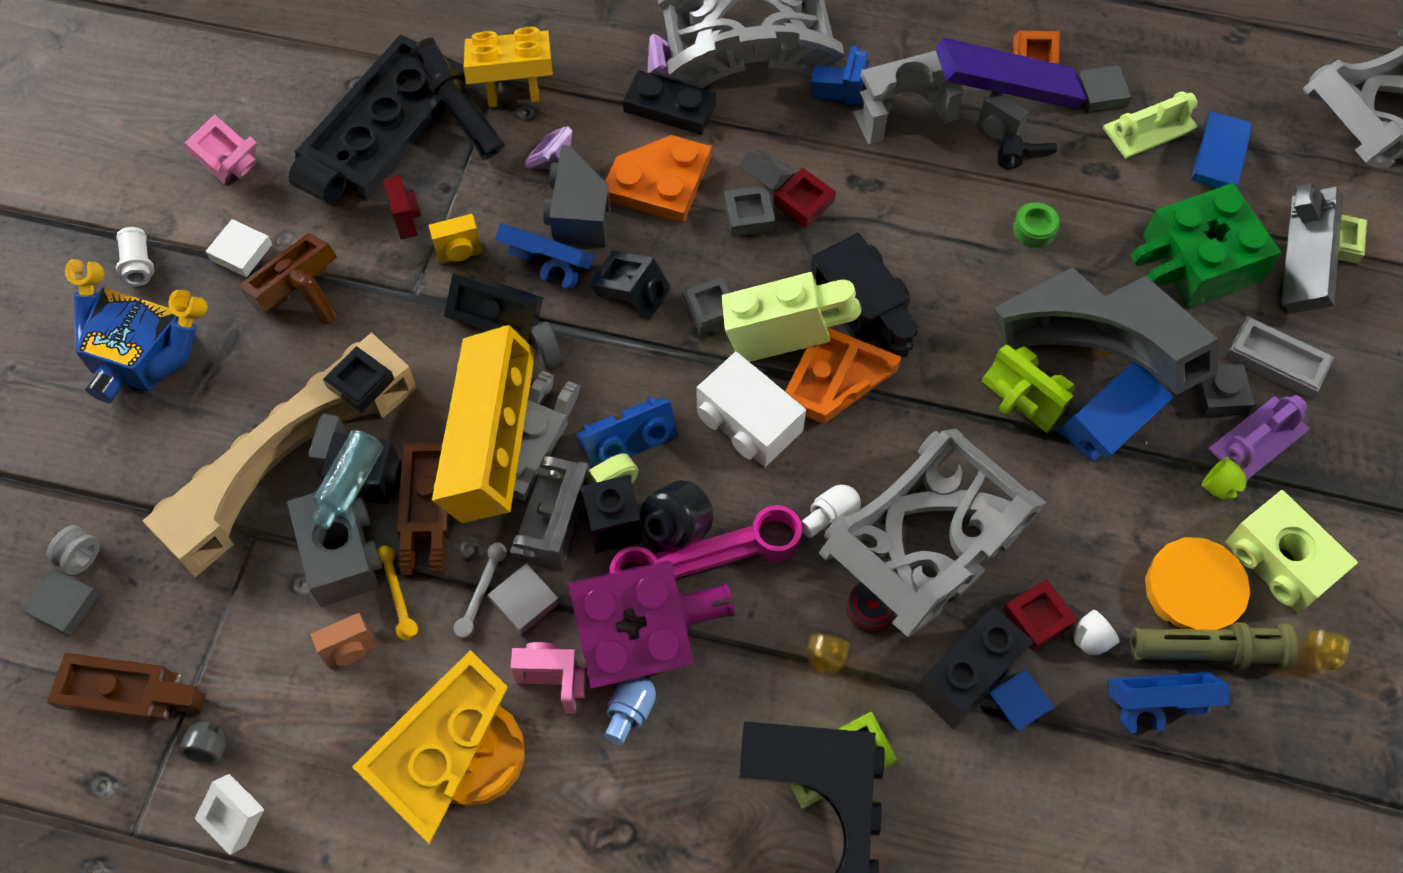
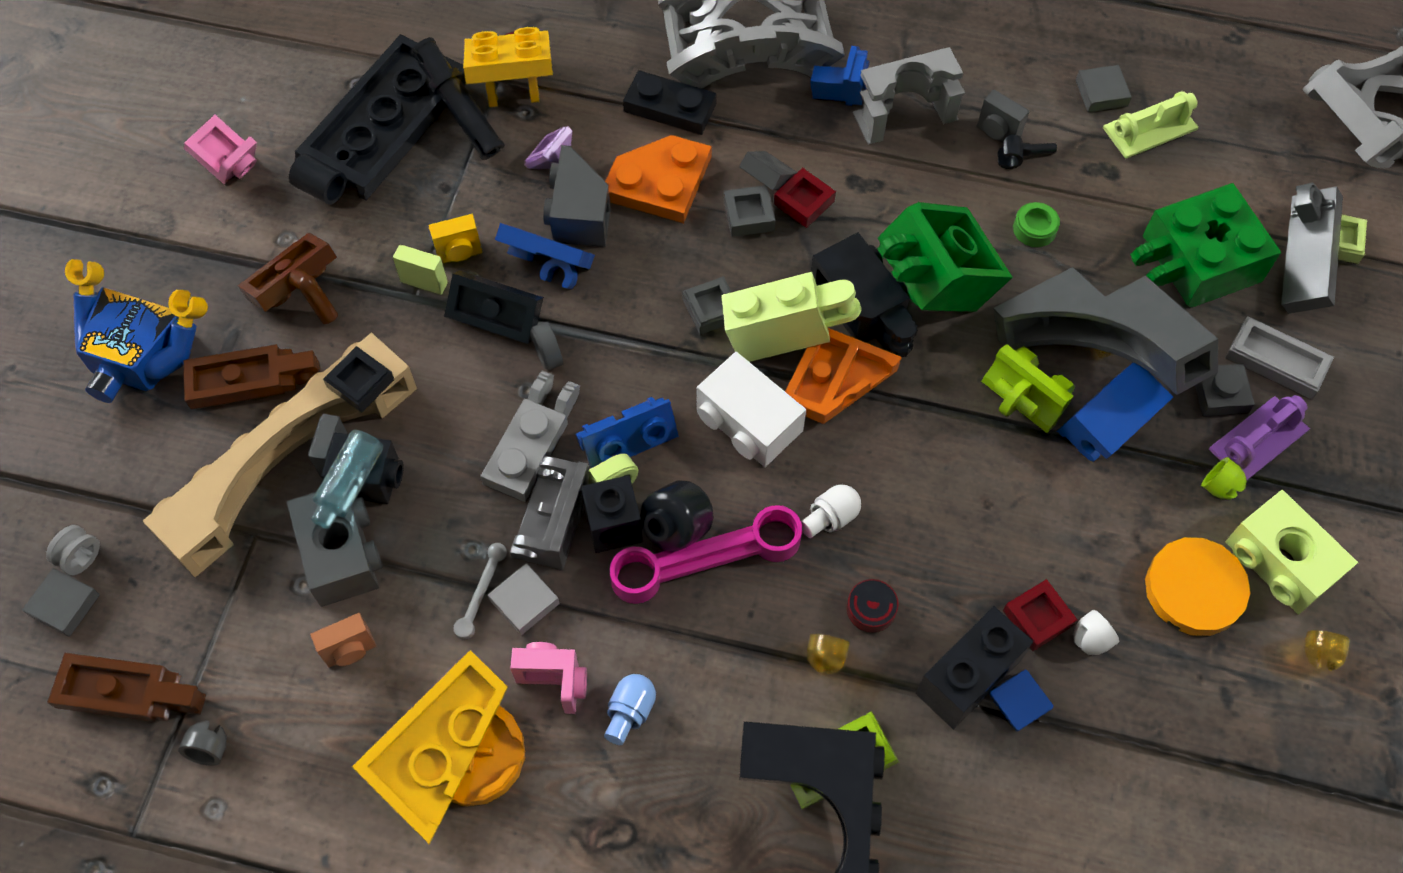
(134, 265): white pin -> none
(229, 814): white plate -> none
(239, 248): white tile -> none
(246, 375): none -> reddish brown hinge
(403, 206): dark red plate -> none
(406, 627): yellow hinge -> none
(417, 512): reddish brown hinge -> none
(420, 269): none -> yellowish green tile
(485, 425): yellow brick -> none
(632, 280): black bracket -> none
(658, 56): lavender slope -> none
(667, 616): magenta brick -> none
(913, 594): light grey fence -> none
(943, 258): none -> green hinge
(1010, 74): dark purple tile -> none
(1038, 45): orange slope -> none
(1187, 692): blue plate -> none
(1221, 150): blue slope -> none
(1237, 645): olive pin -> none

